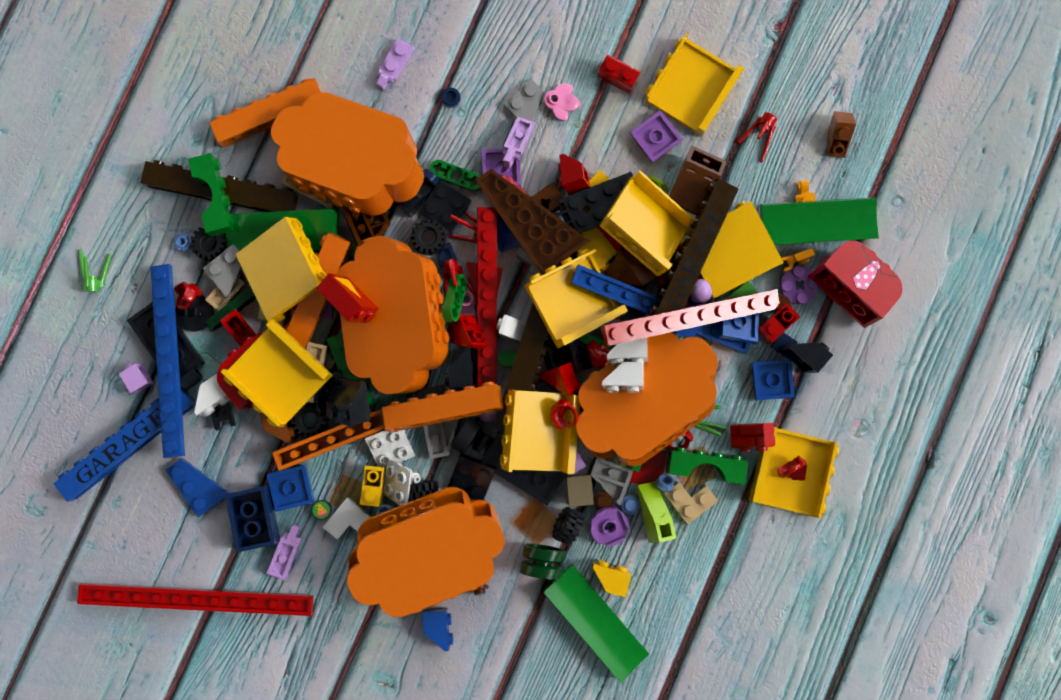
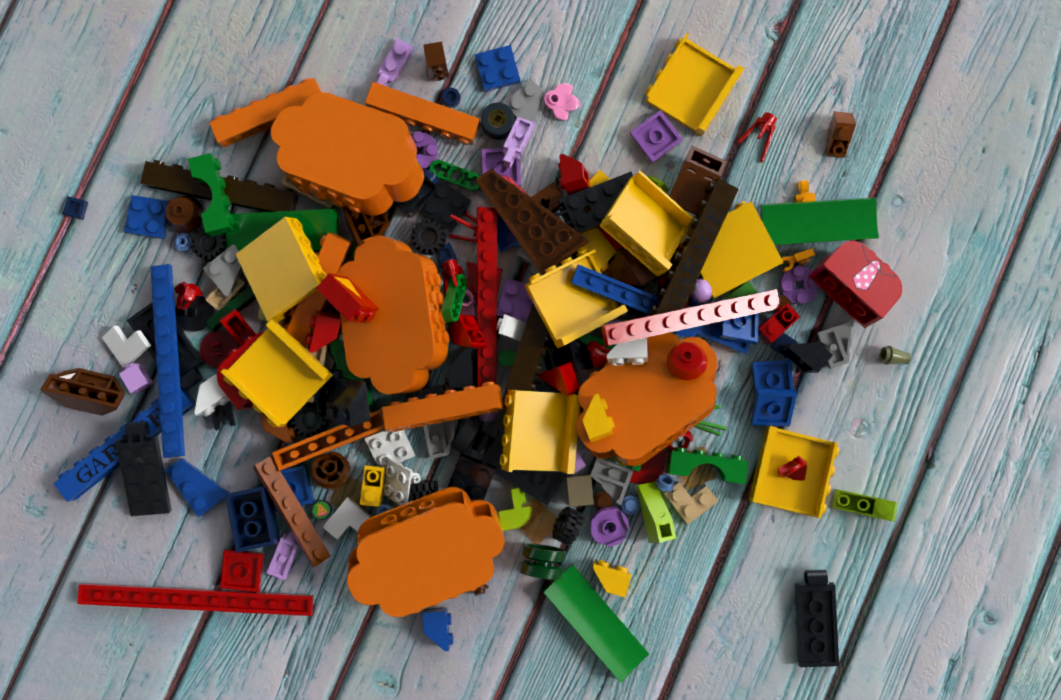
(75, 208): none -> dark blue tile
(84, 390): none -> reddish brown wedge
(91, 283): bright green plant -> none
(126, 349): none -> white tile
(144, 481): none -> black hinge
(146, 217): none -> blue plate
(184, 214): none -> reddish brown cone
(216, 347): none -> dark red piece
(242, 570): none -> red plate
(291, 511): none -> dark orange plate
(323, 330): none -> red slope
(330, 470): none -> reddish brown cone
(424, 113): none -> orange brick
(430, 148): none -> medium lavender plate
(436, 61): none -> reddish brown brick
(497, 68): none -> blue plate
(501, 127): none -> black wheel
(514, 300): none -> medium lavender plate
(518, 516): none -> lime brick
(557, 413): red piece -> none
(596, 421): none -> yellow slope
(618, 74): red brick -> none
(627, 377): white slope -> none
(687, 361): none -> red cone
(752, 436): red brick -> none
(773, 407): none -> blue plate
(816, 628): none -> black hinge
(839, 342): none -> light grey wing
(865, 505): none -> lime slope
(892, 355): none -> olive cone

